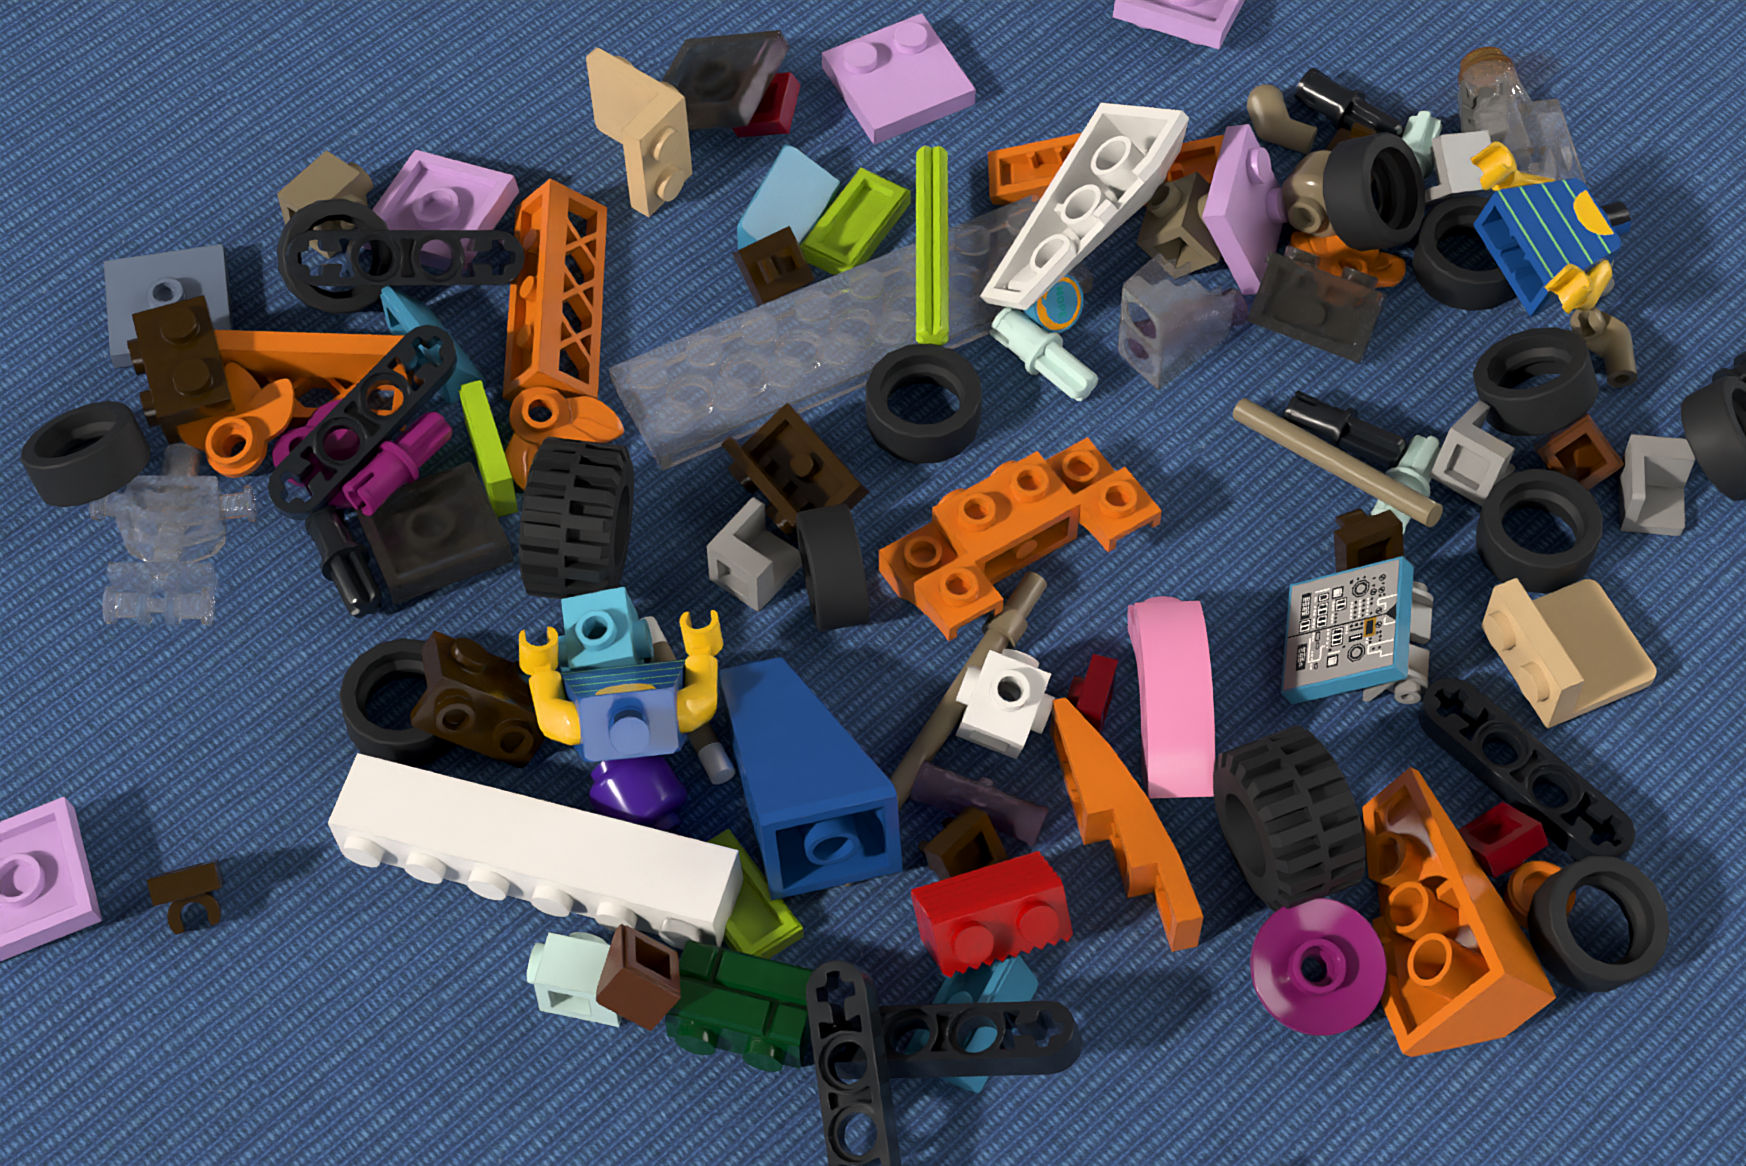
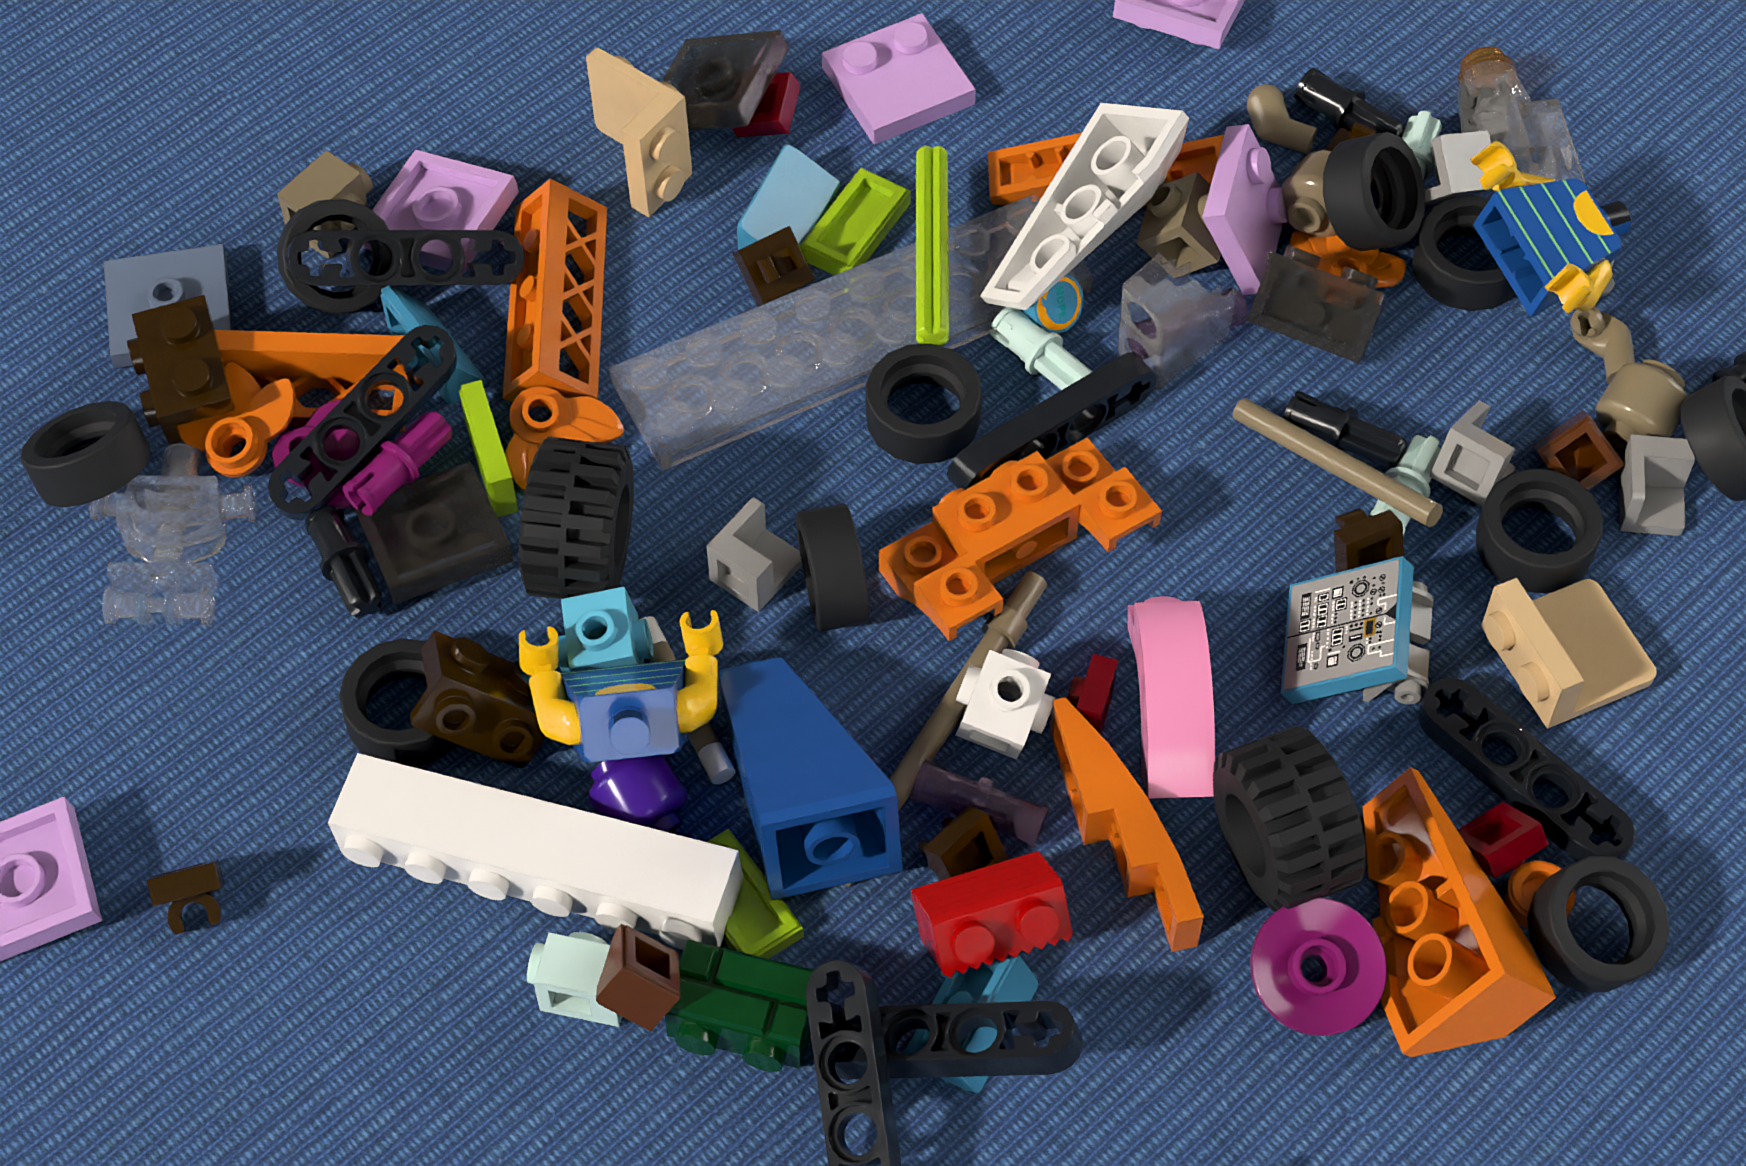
(792, 469): dark brown bracket -> none
(1058, 419): none -> black beam
(1544, 406): black tyre -> none
(1641, 401): none -> dark tan head

